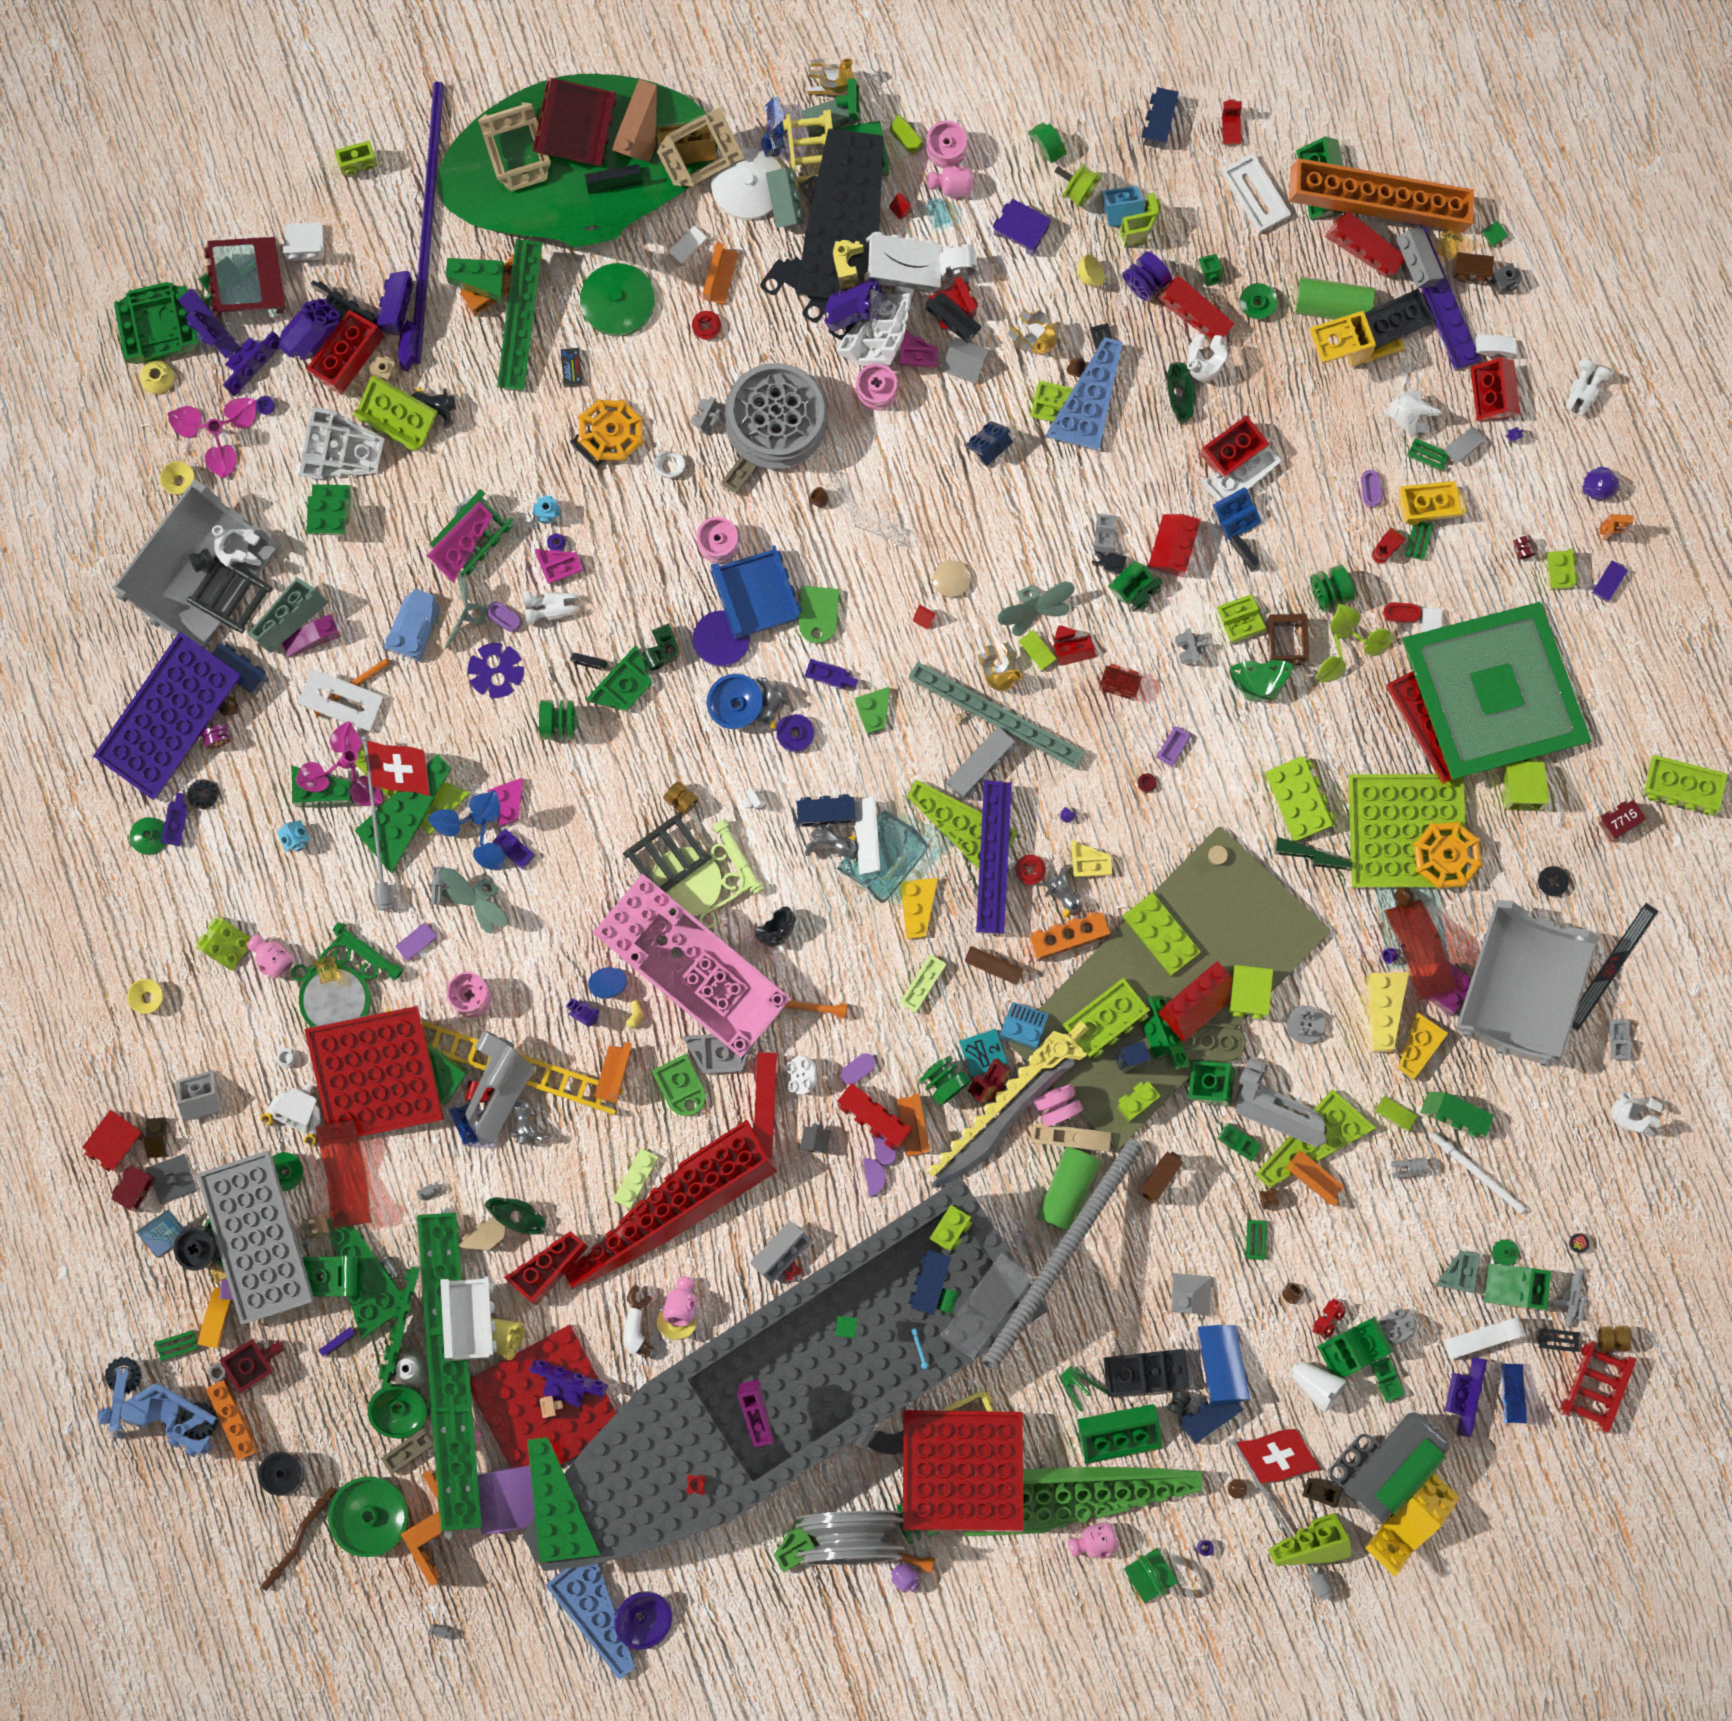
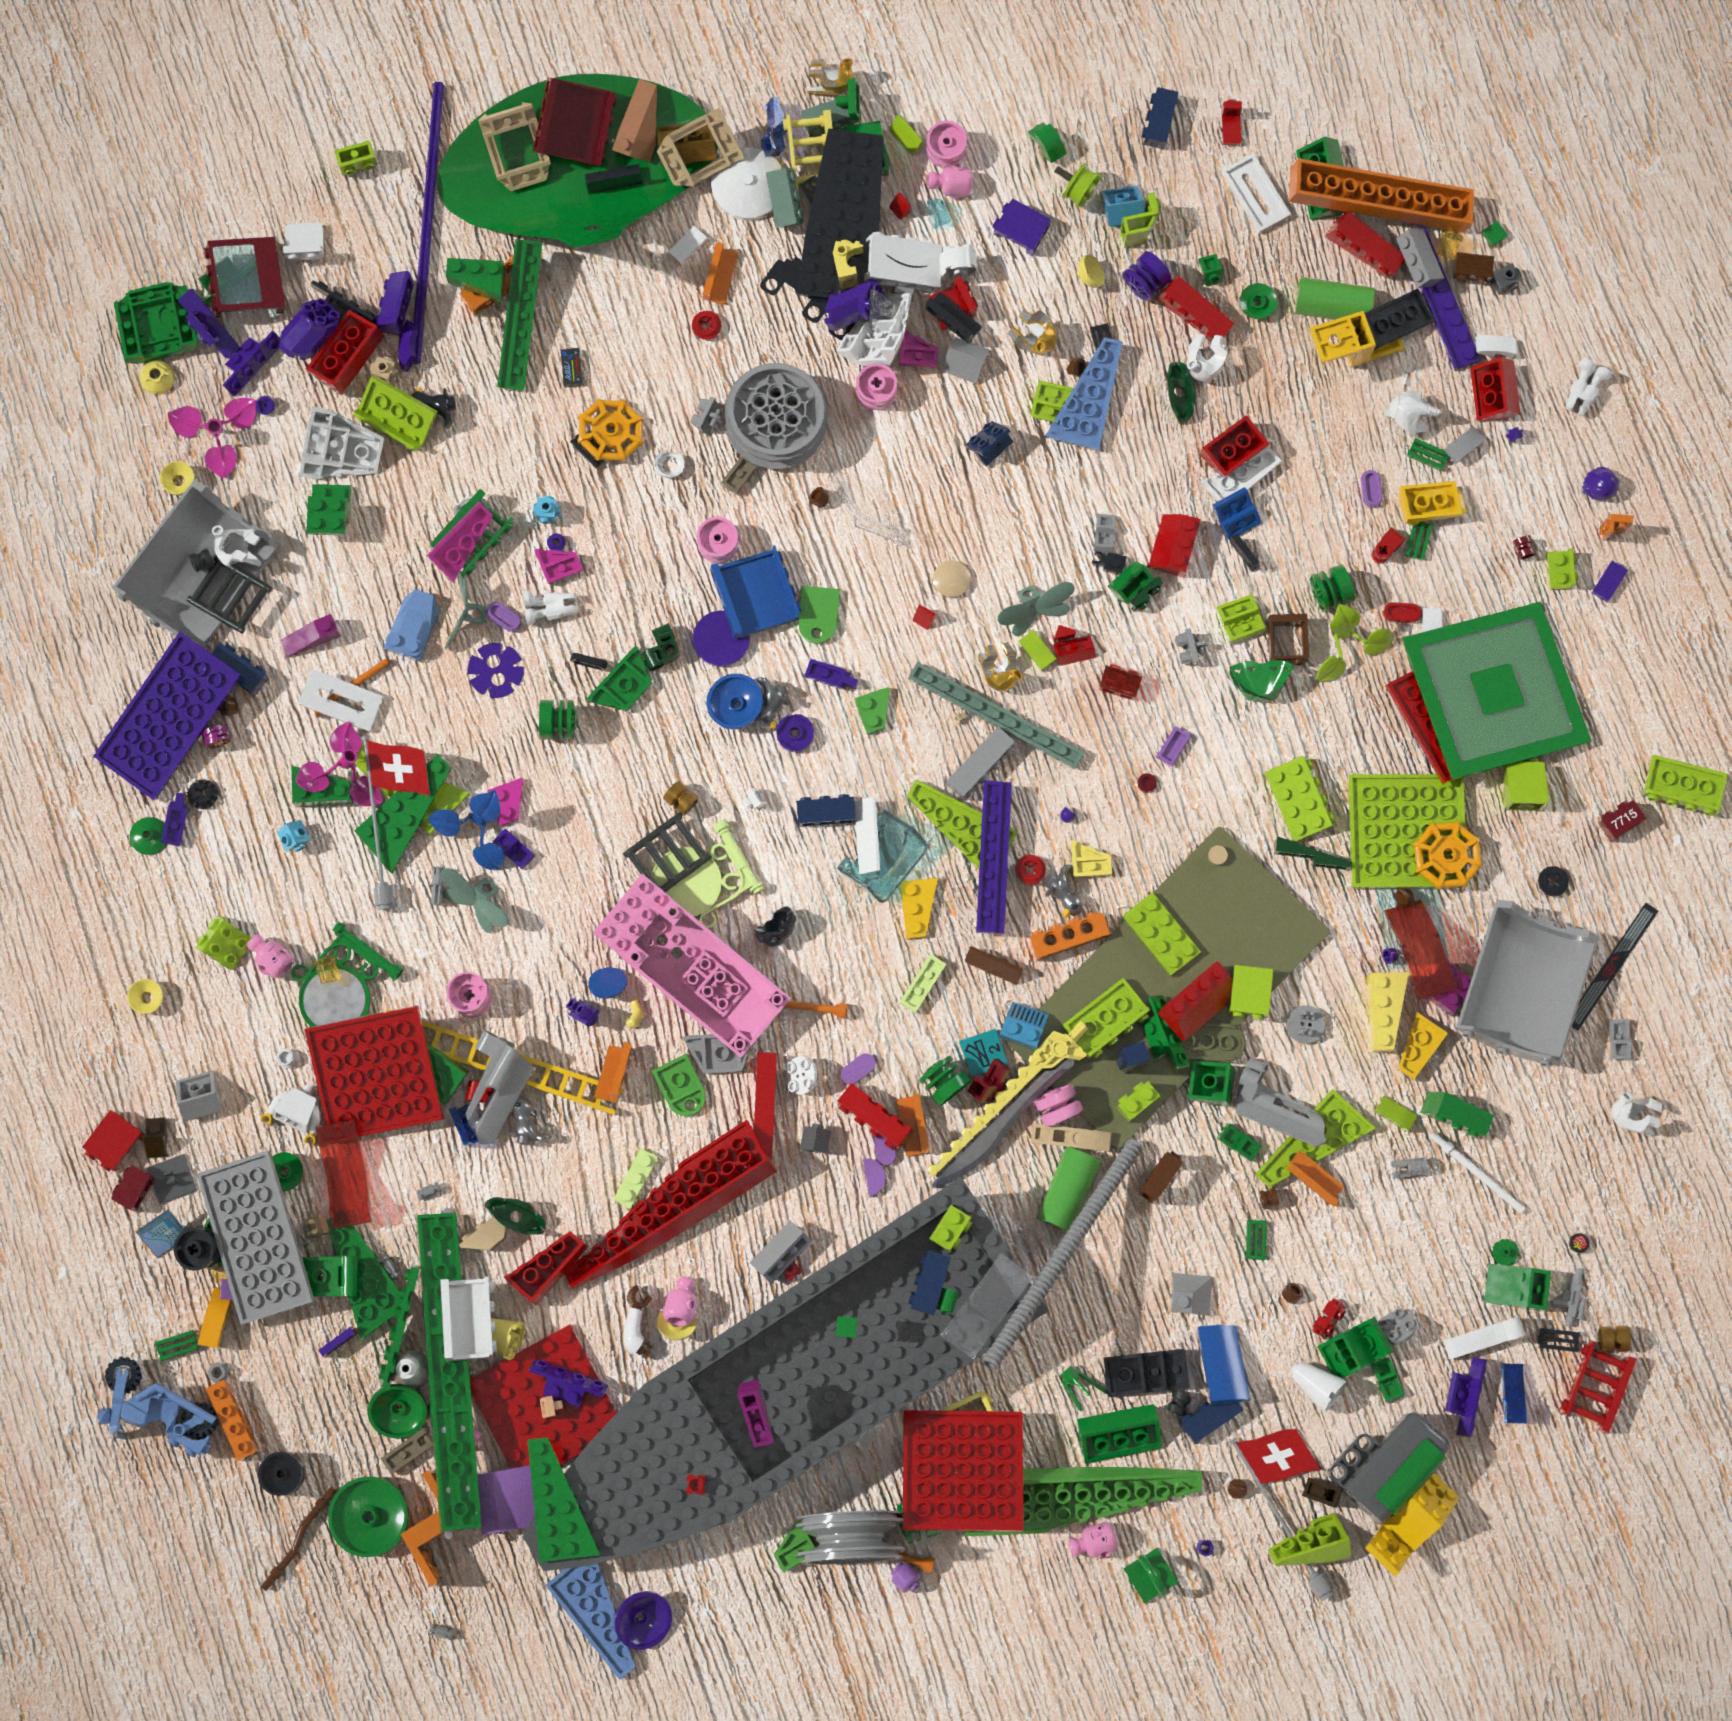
(250, 1364): dark red brick -> none
(287, 614): sand green wedge -> none
(416, 941): medium lavender tile -> none
(617, 299): green dish -> none
(826, 839): flat silver animal -> none
(887, 1443): black tile -> none
(924, 1365): medium azure hinge -> none
(1461, 1272): sand green wing -> none

